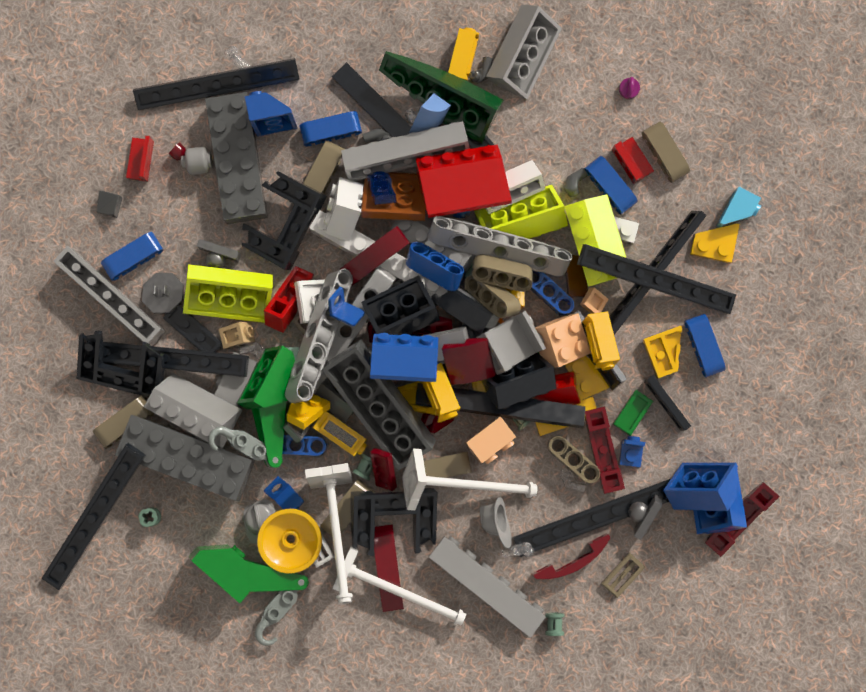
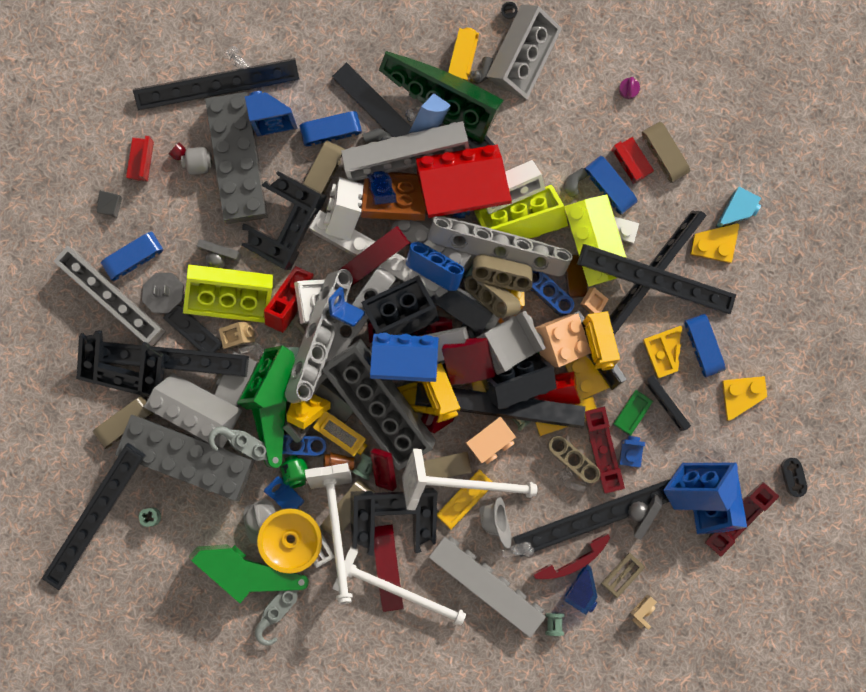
(294, 471): none -> green head
(335, 459): none -> dark orange cone
(462, 502): none -> yellow tile
(509, 6): none -> black hinge
(583, 592): none -> clear blue slope
(644, 608): none -> tan bracket
(742, 394): none -> yellow wing
(789, 478): none -> black beam

